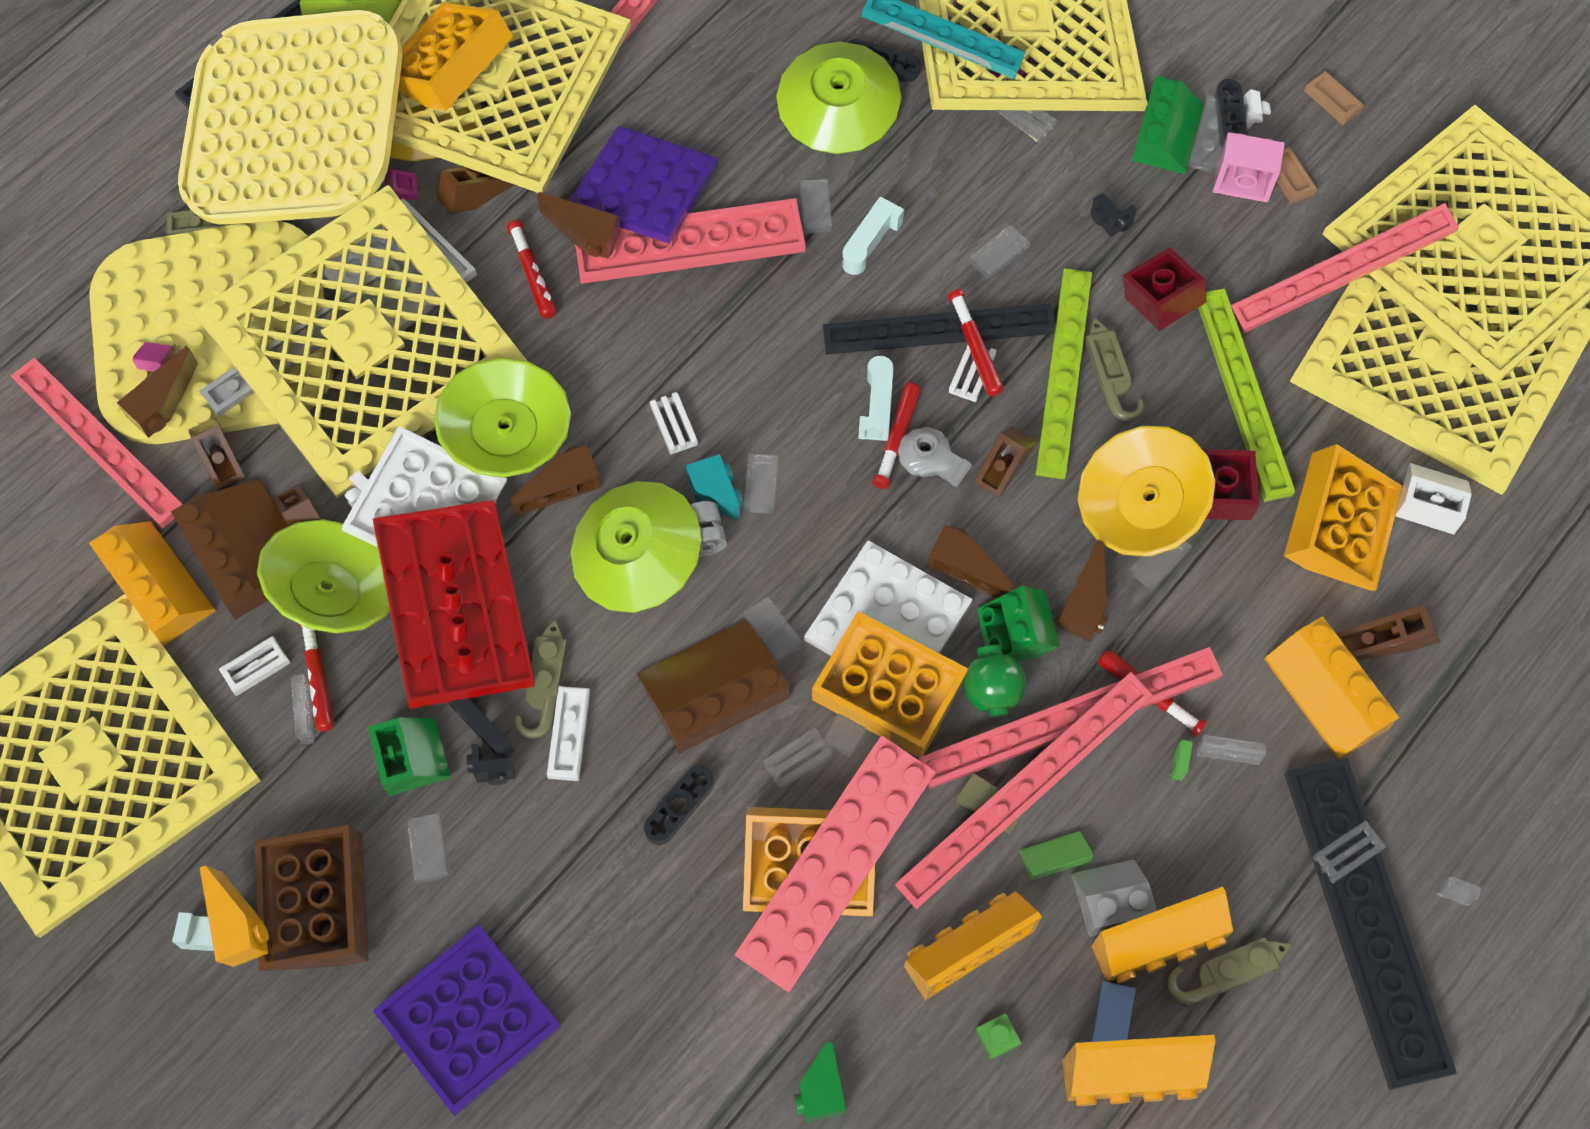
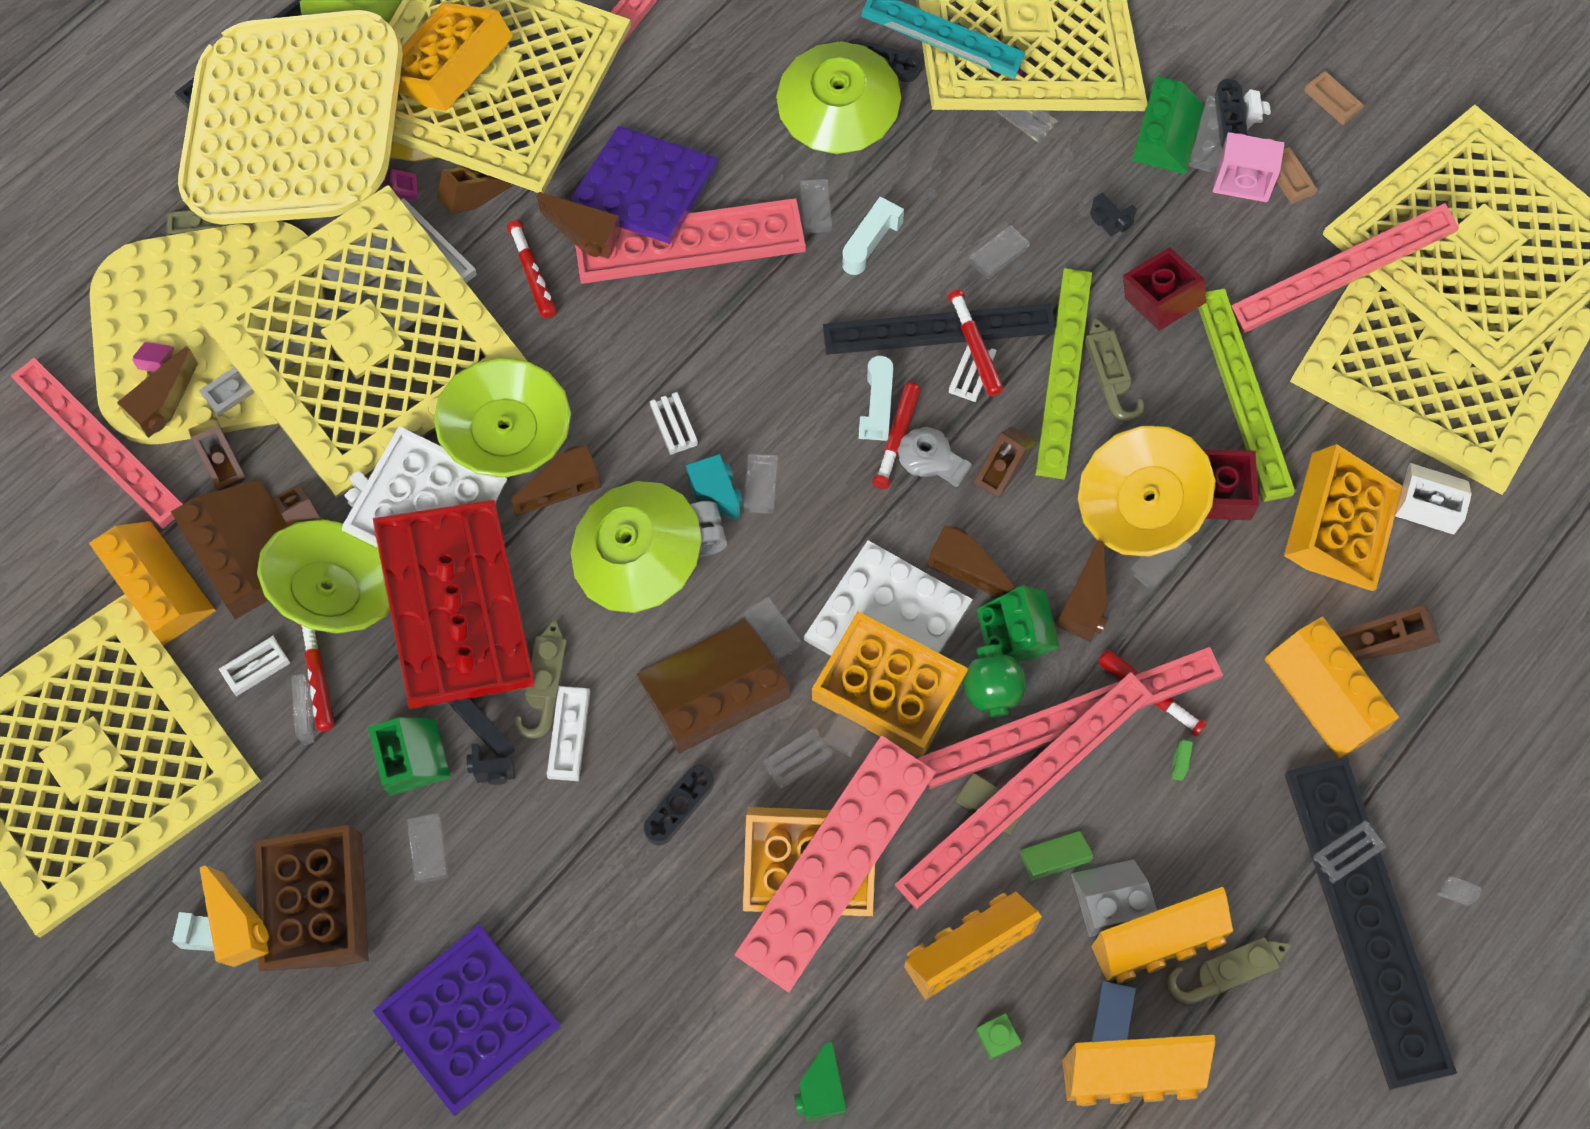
(1231, 749): clear tile -> none

